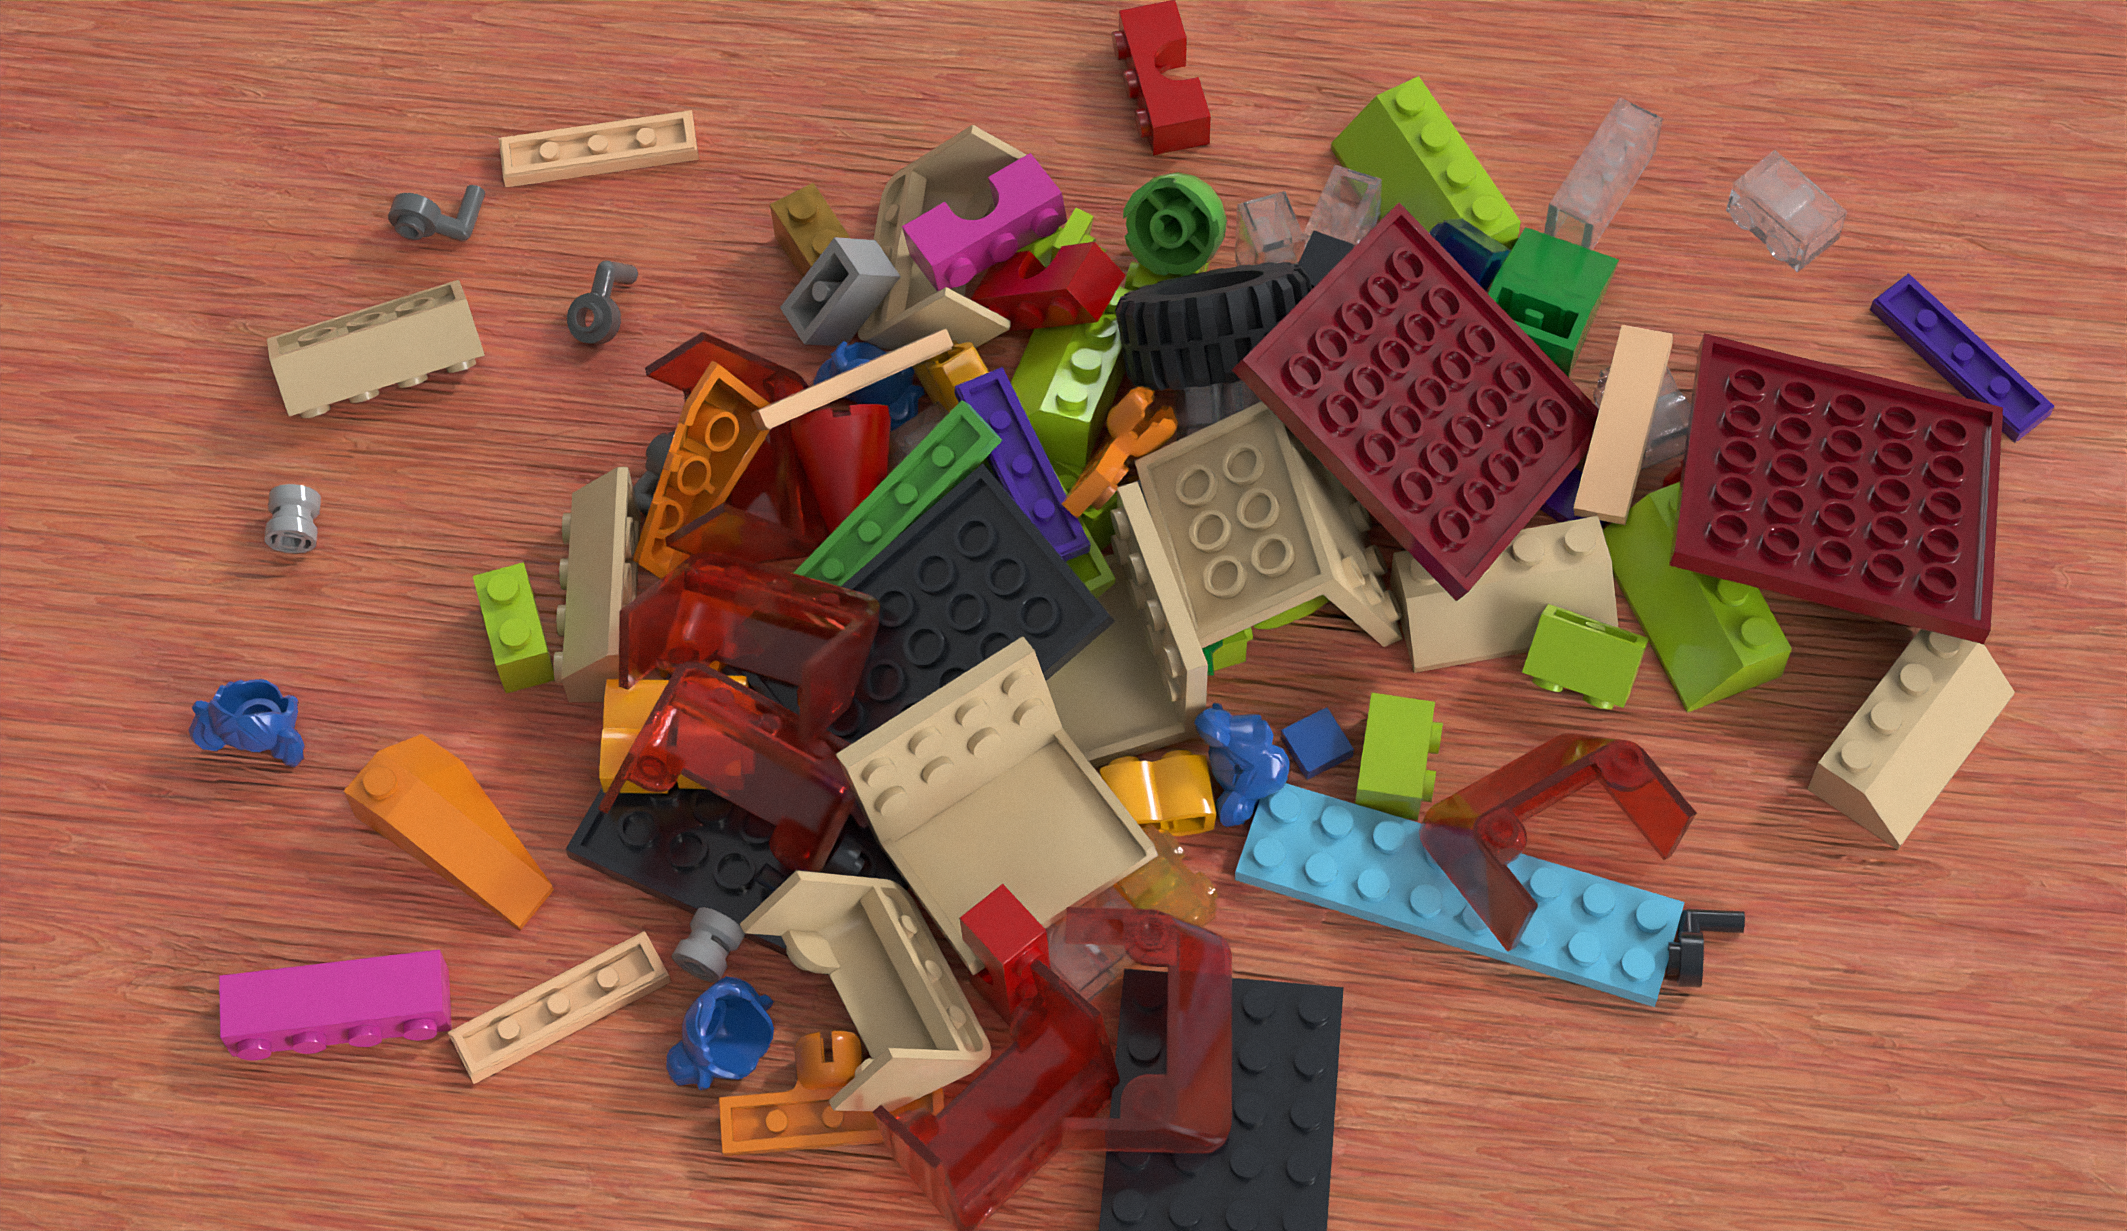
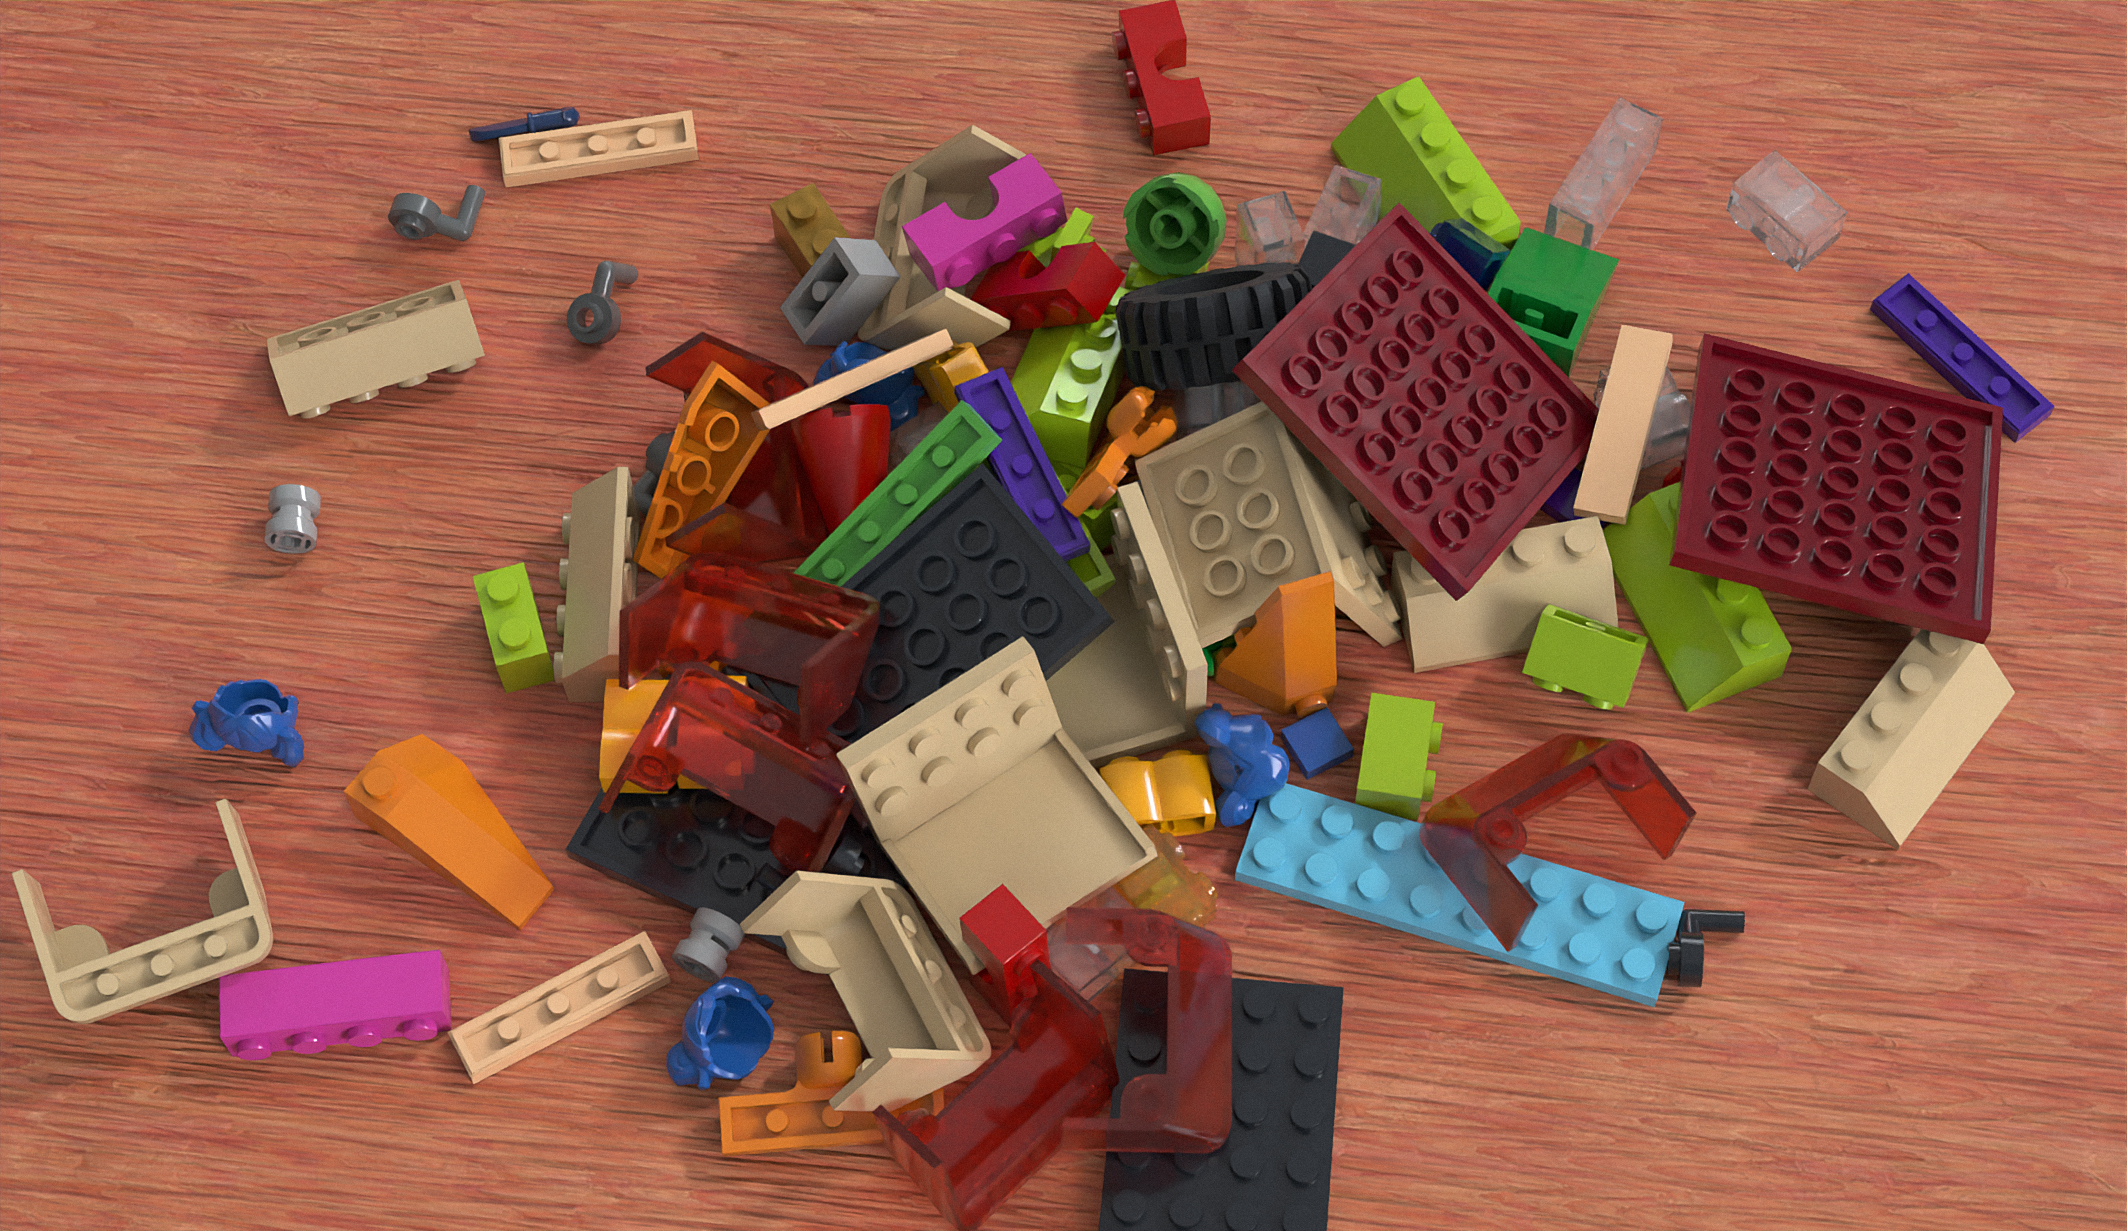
(94, 984): none -> tan windscreen
(534, 123): none -> dark blue piece
(1290, 651): none -> orange wedge

